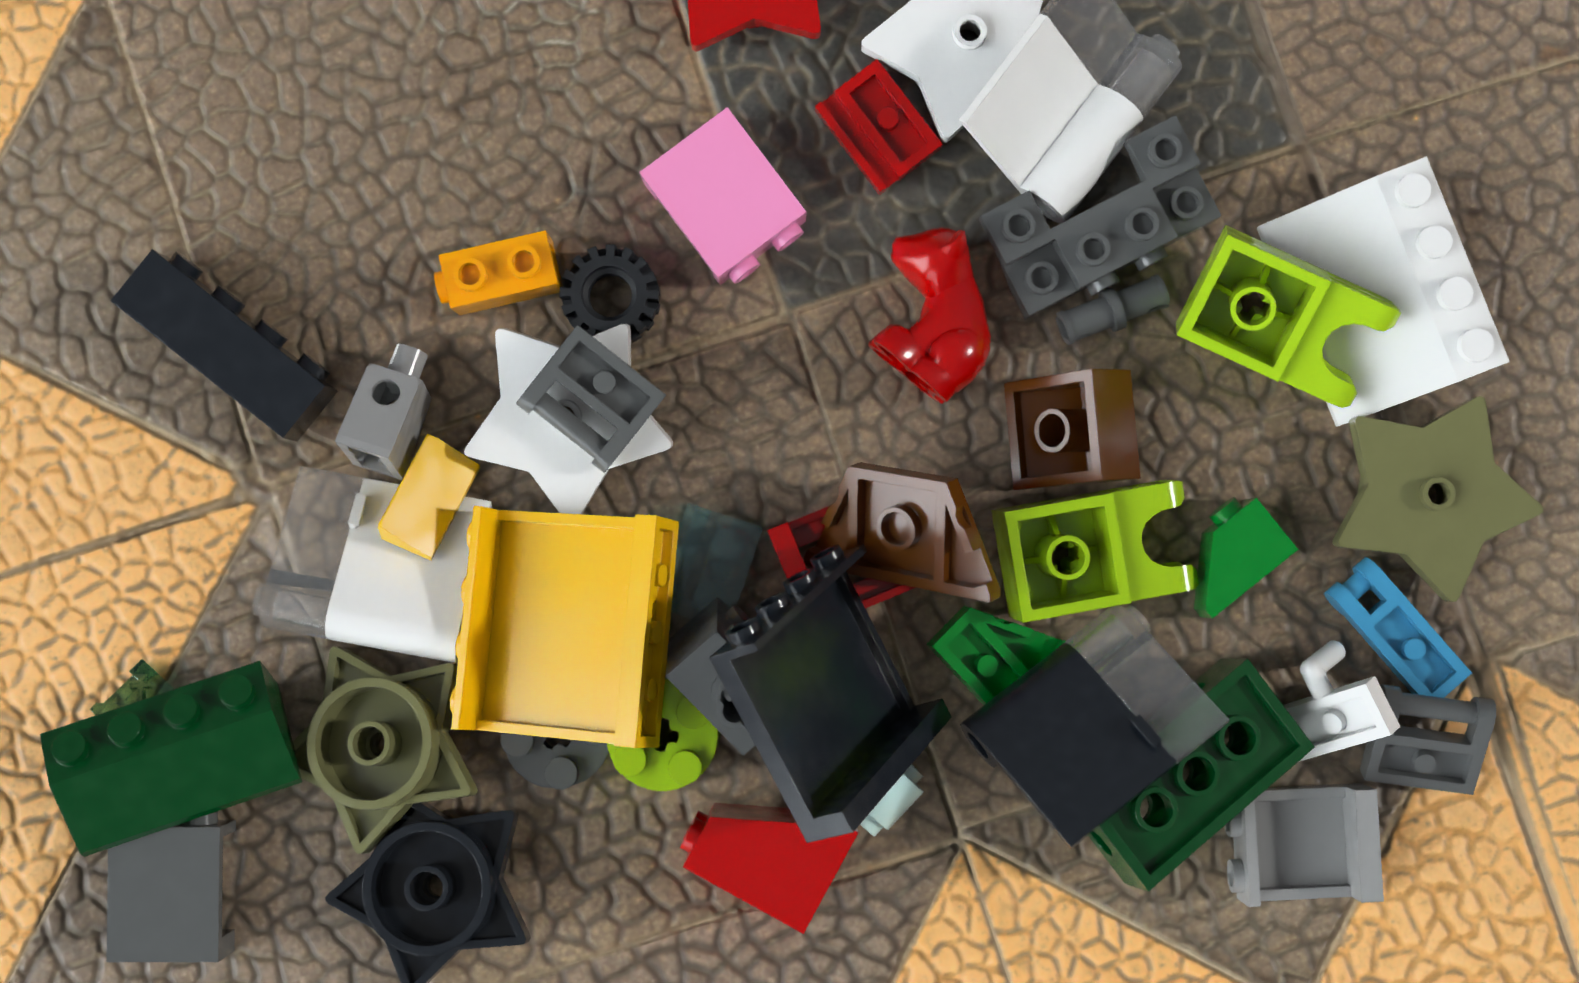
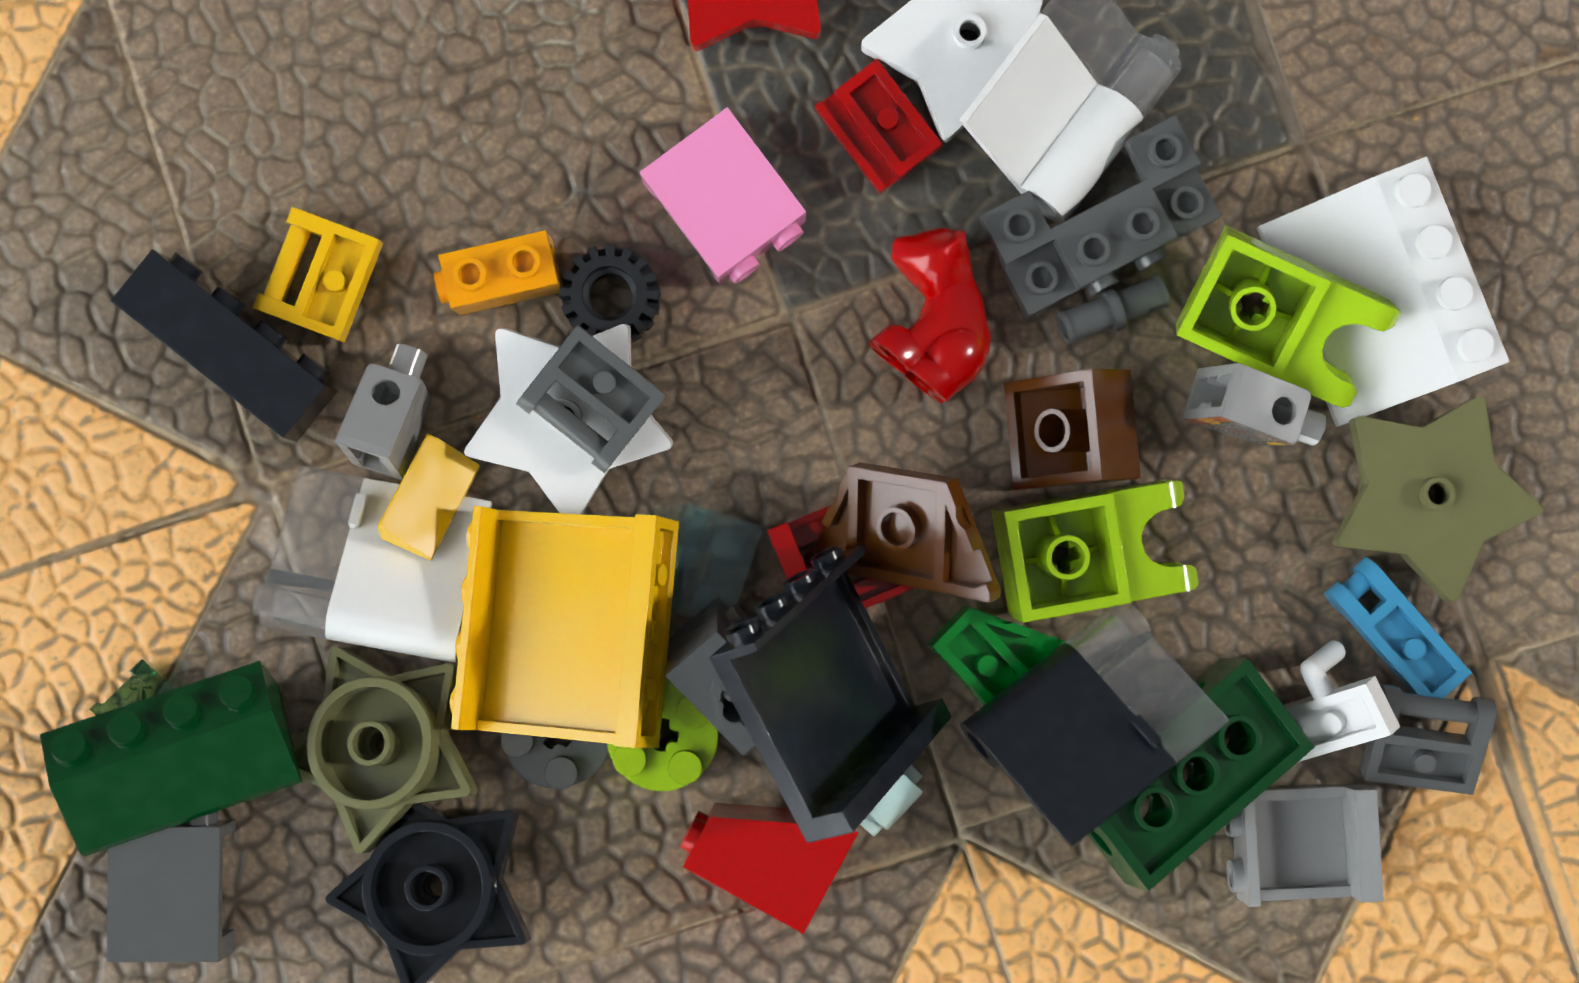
(332, 282): none -> yellow plate
(1237, 553): green slope -> none
(1252, 406): none -> light grey torso

